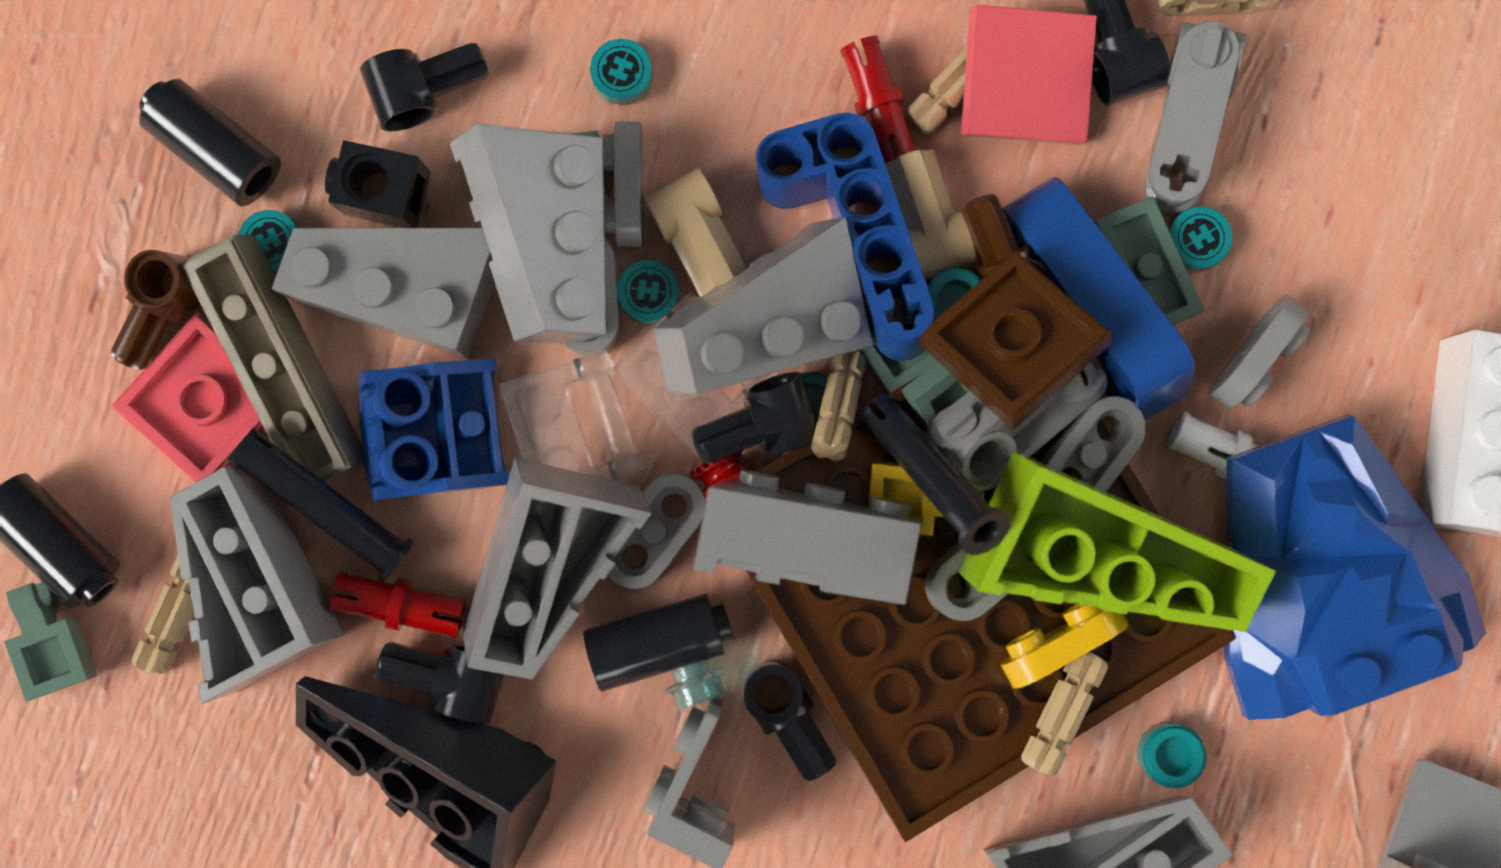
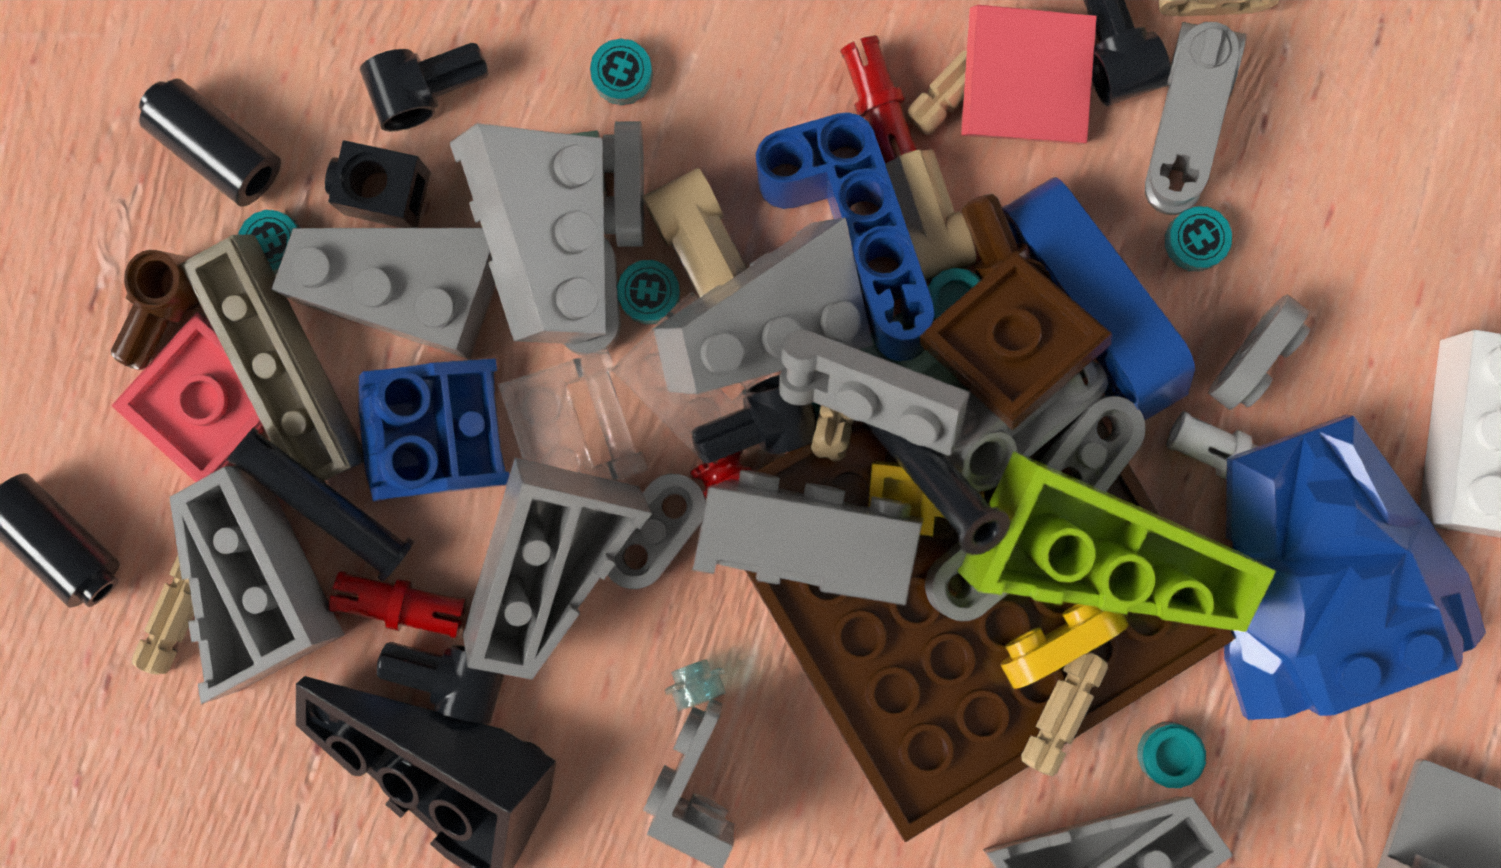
(48, 652): sand green plate -> none
(656, 641): black brick -> none
(791, 722): black axle -> none
(871, 390): none -> light grey plate
(1150, 253): sand green plate -> none

